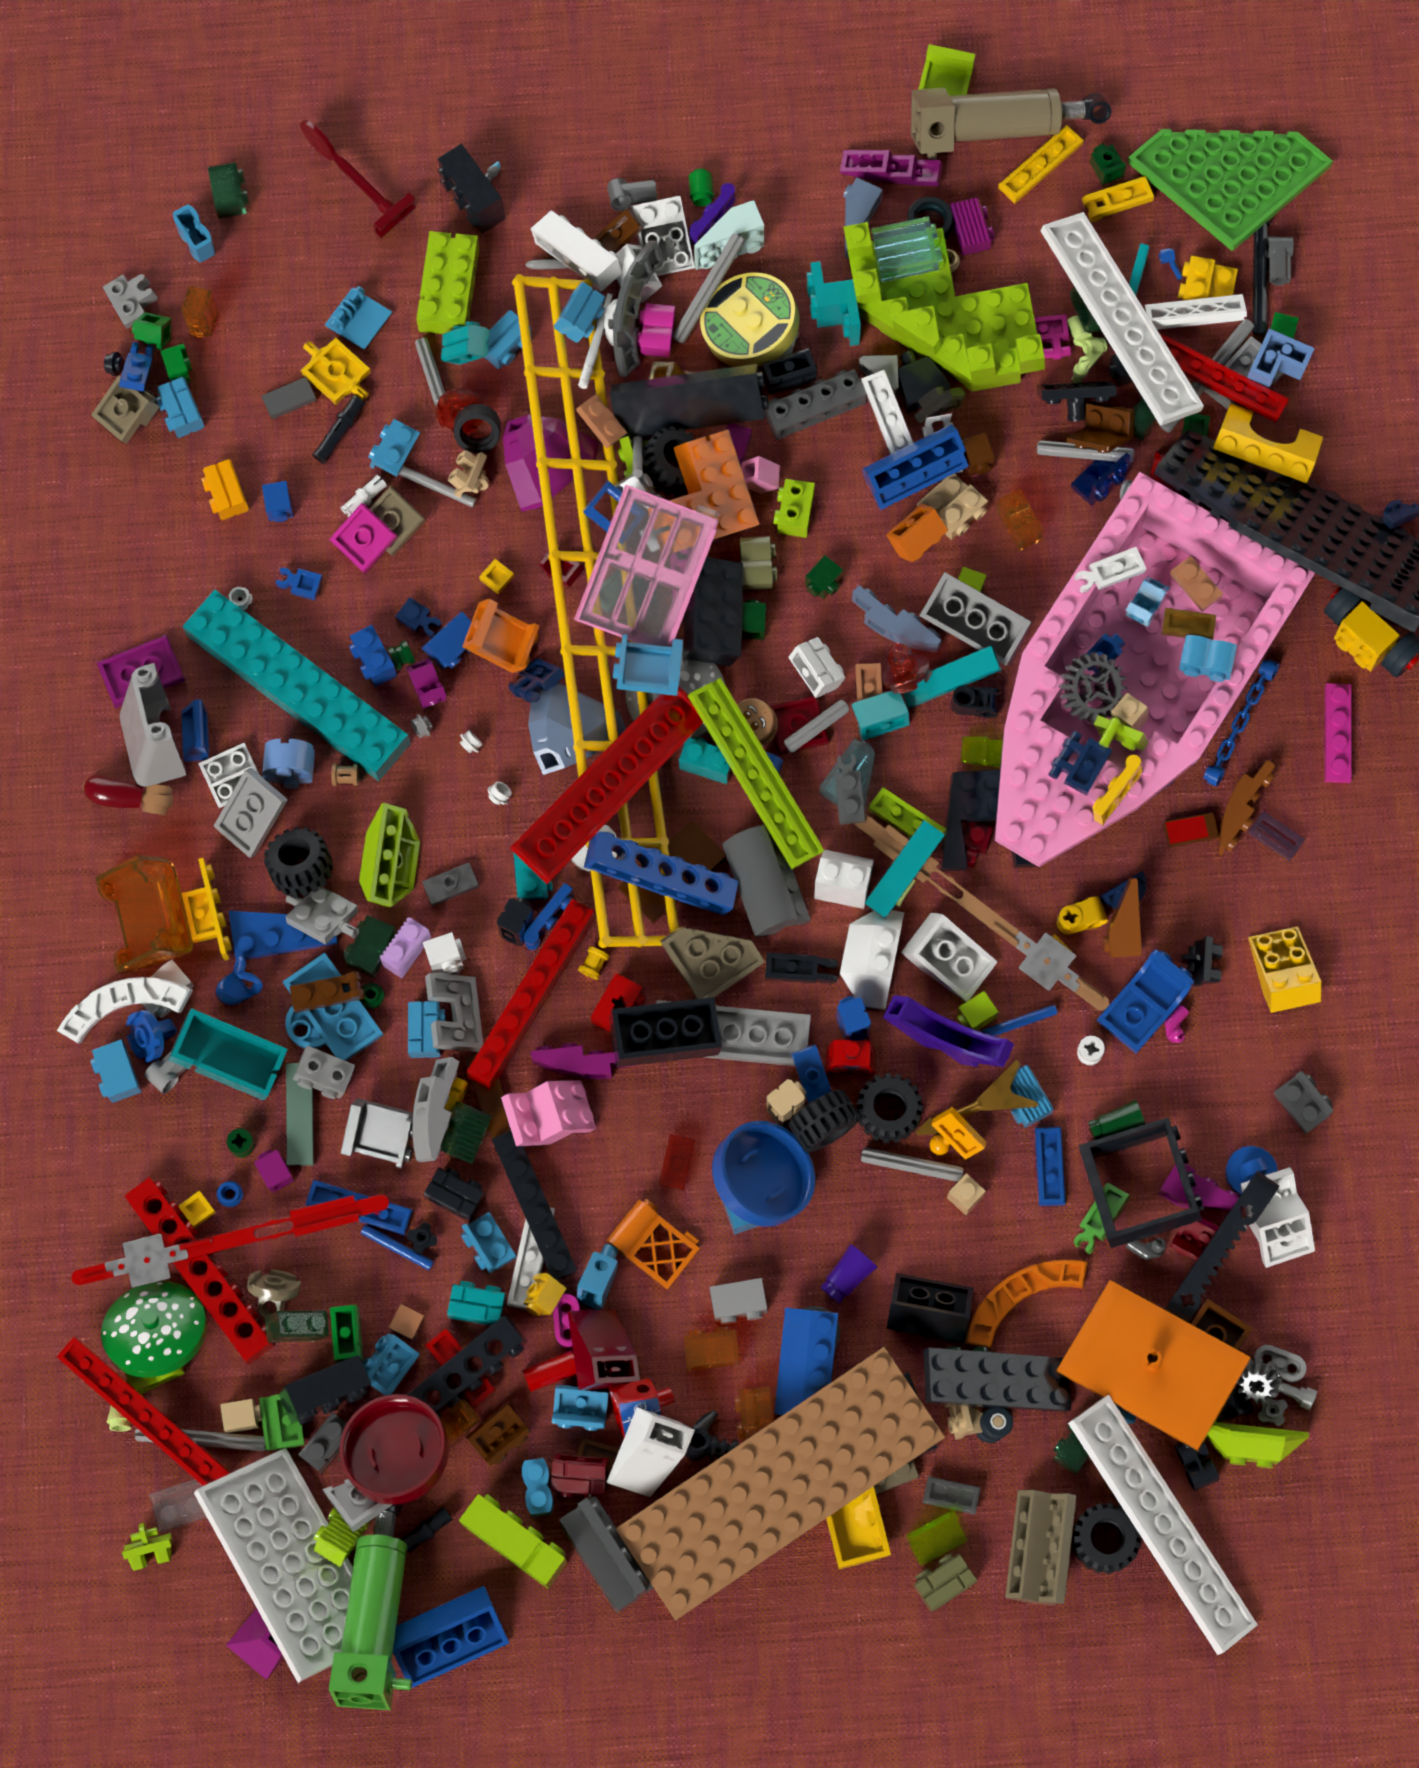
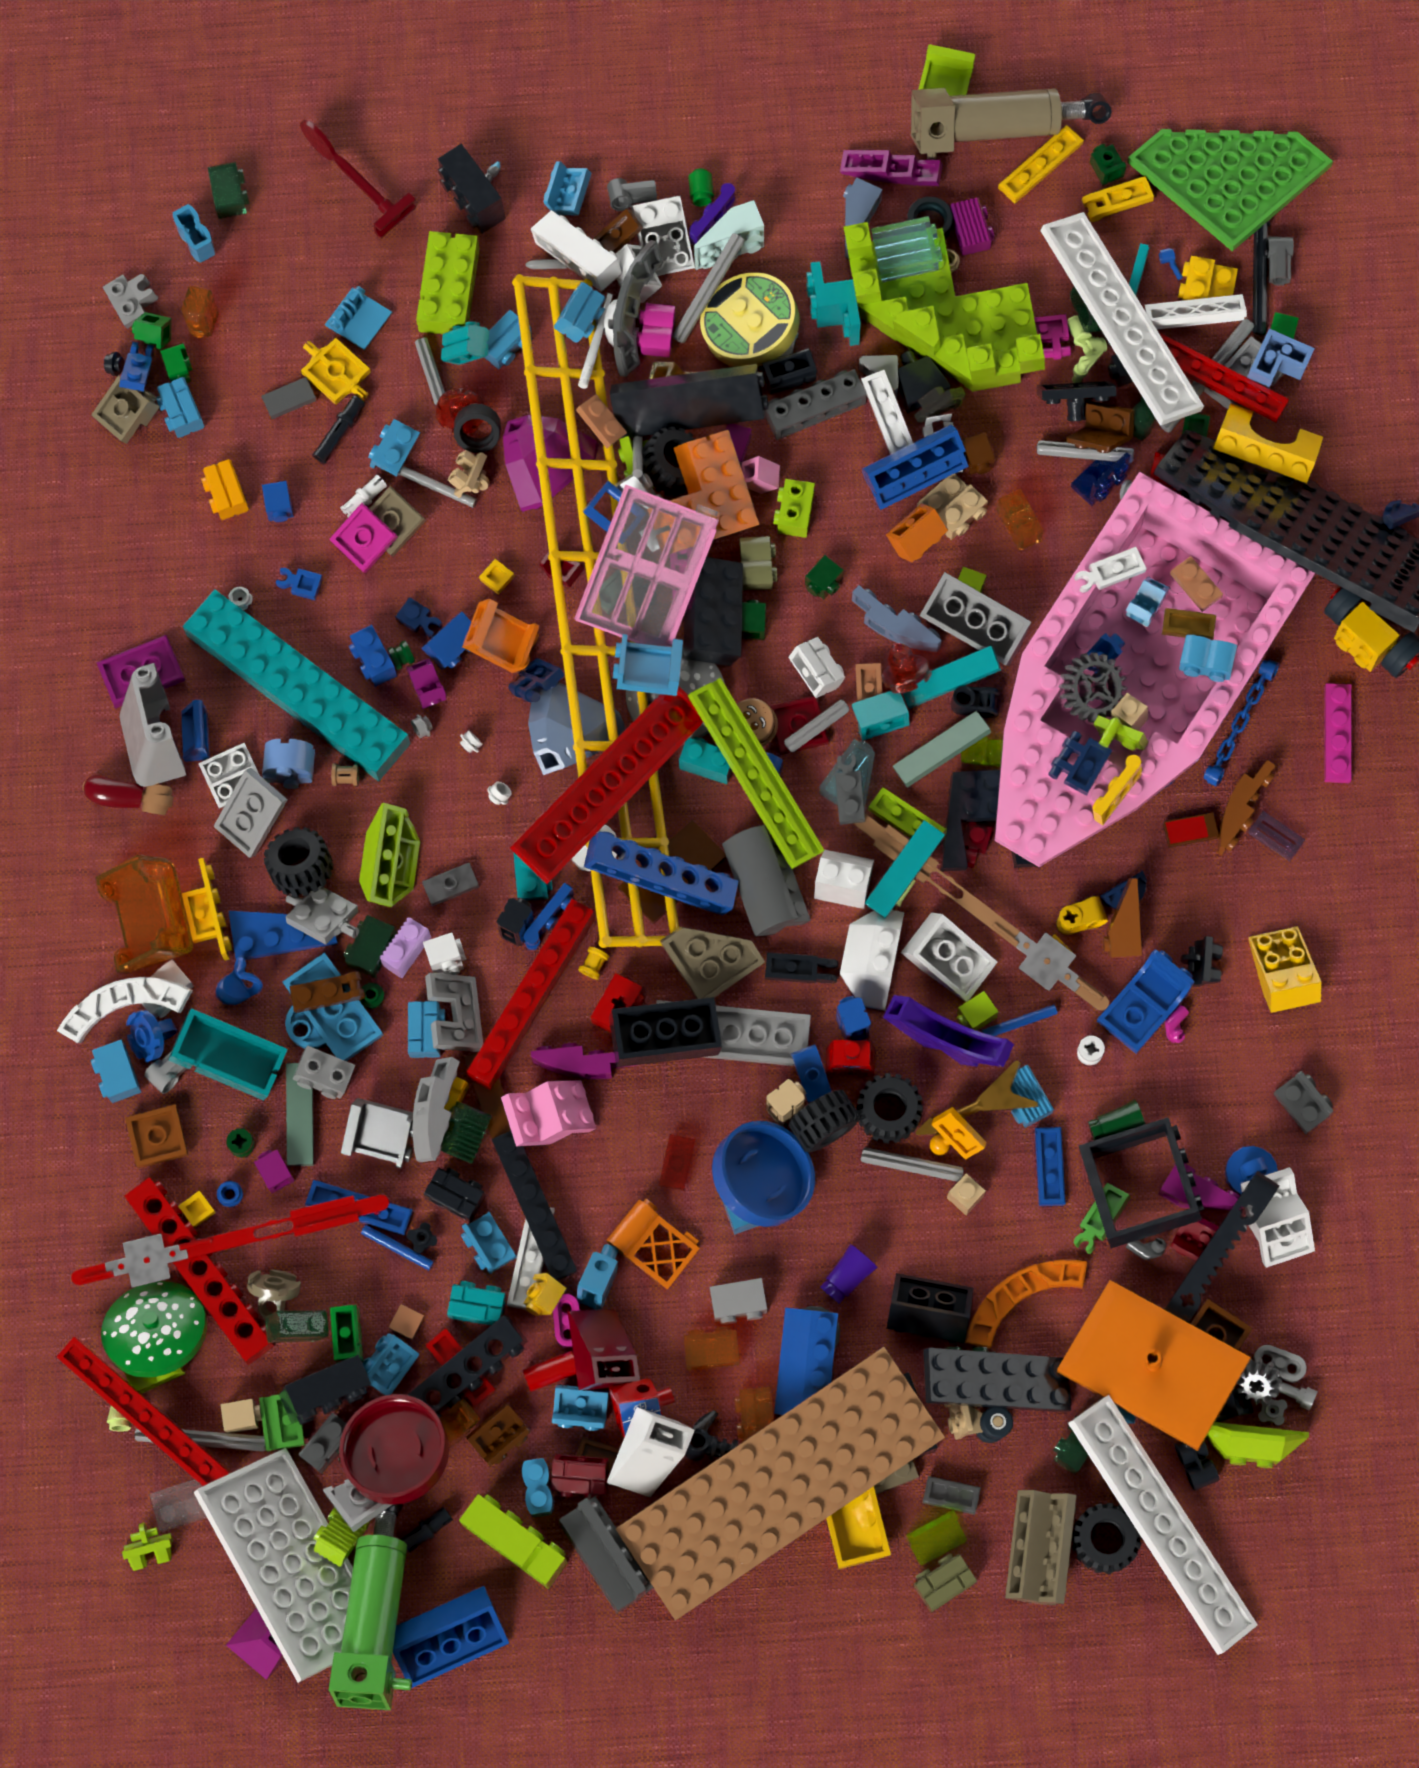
(156, 1136): none -> dark orange plate
(566, 189): none -> dark azure bracket
(941, 749): none -> sand green tile

